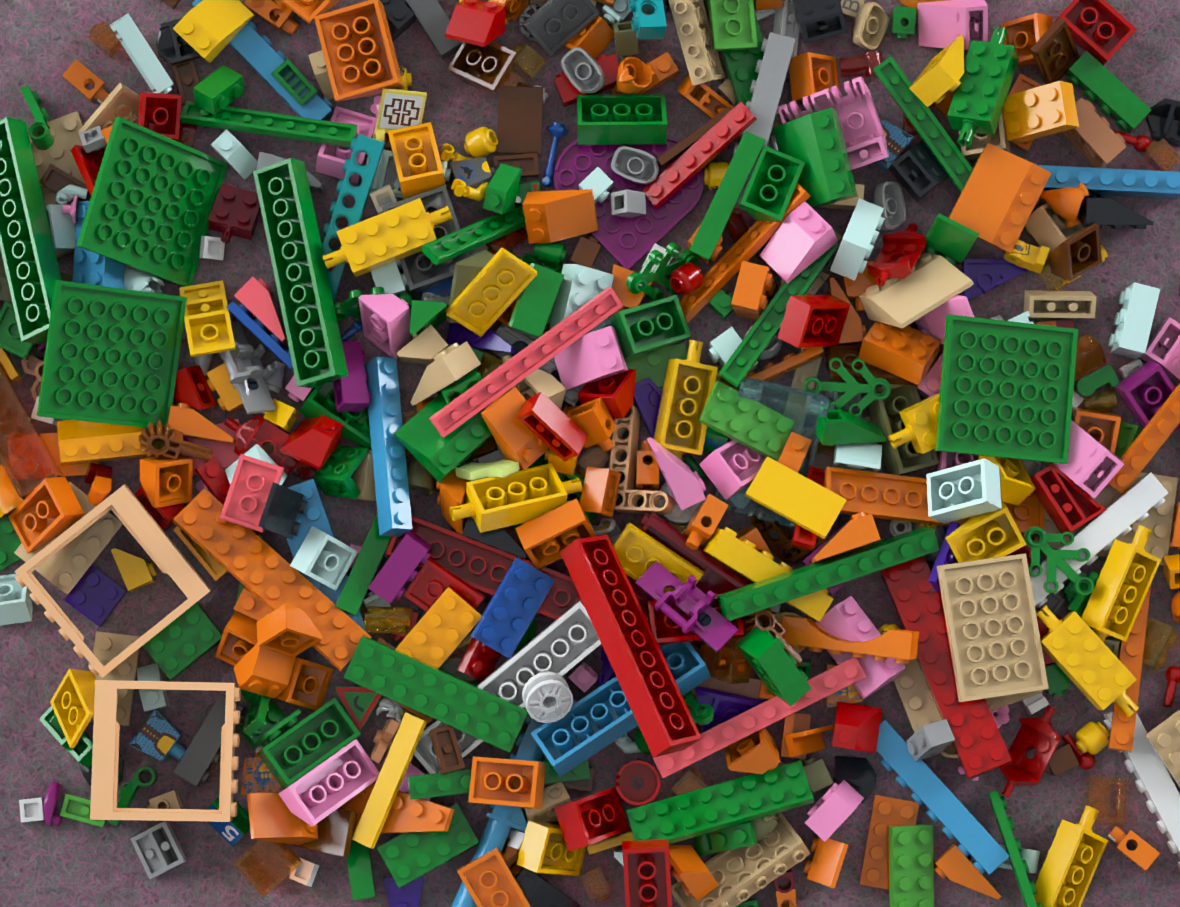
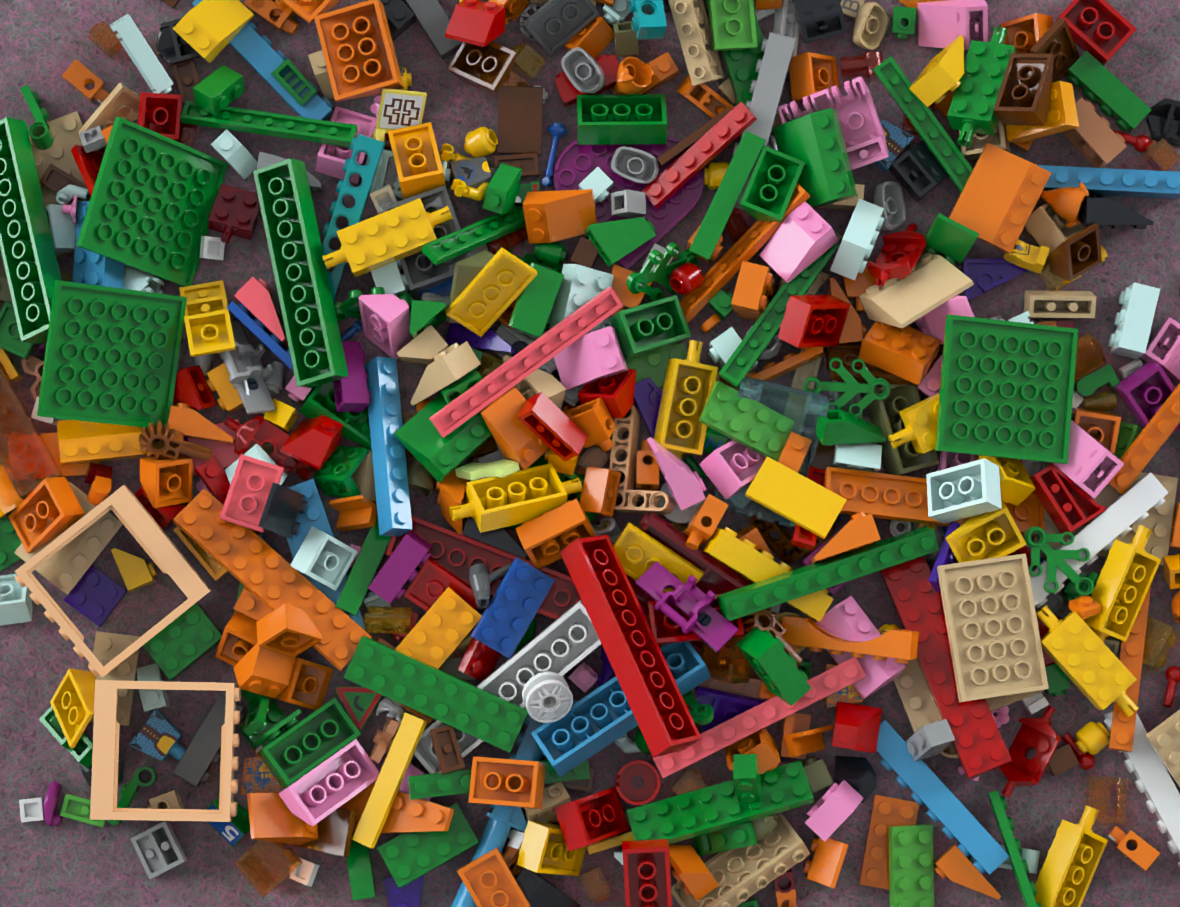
(354, 512): none -> orange panel
(481, 579): none -> dark grey piece
(620, 237): none -> green slope
(711, 323): none -> orange tile
(747, 777): none -> green brick
(1025, 90): none -> reddish brown slope
(1085, 606): none -> orange plate

